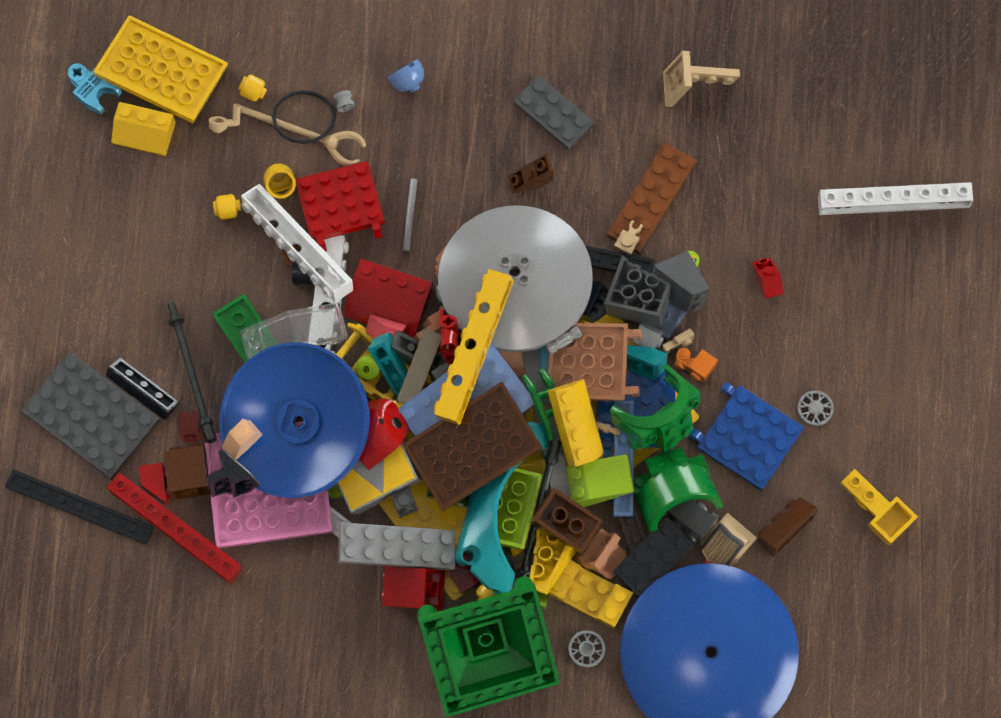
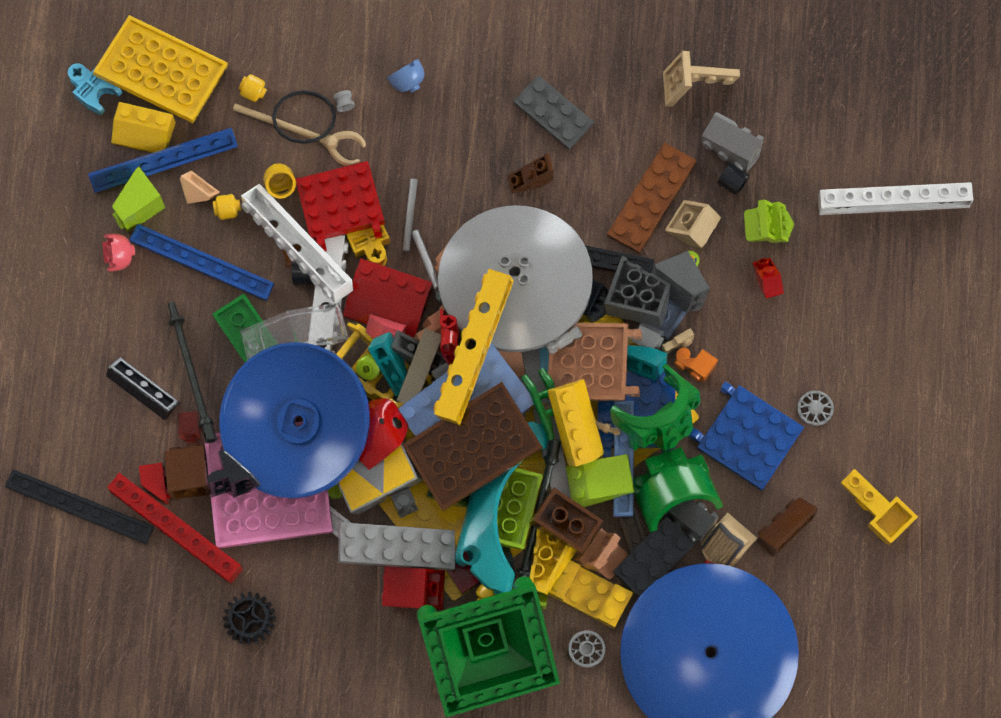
(90, 415): dark grey plate -> none
(117, 251): none -> coral cylinder
(136, 202): none -> lime slope
(164, 159): none -> blue plate
(196, 188): none -> light nougat slope
(202, 262): none -> blue plate
(219, 124): tan plate -> none
(241, 438): light nougat slope -> none
(251, 610): none -> black gear
(364, 243): none -> yellow piece
(426, 259): none -> light grey piece
(628, 240): tan plate -> none
(693, 223): none -> tan slope
(731, 142): none -> light grey wedge
(733, 179): none -> black piece
(768, 222): none -> lime piece

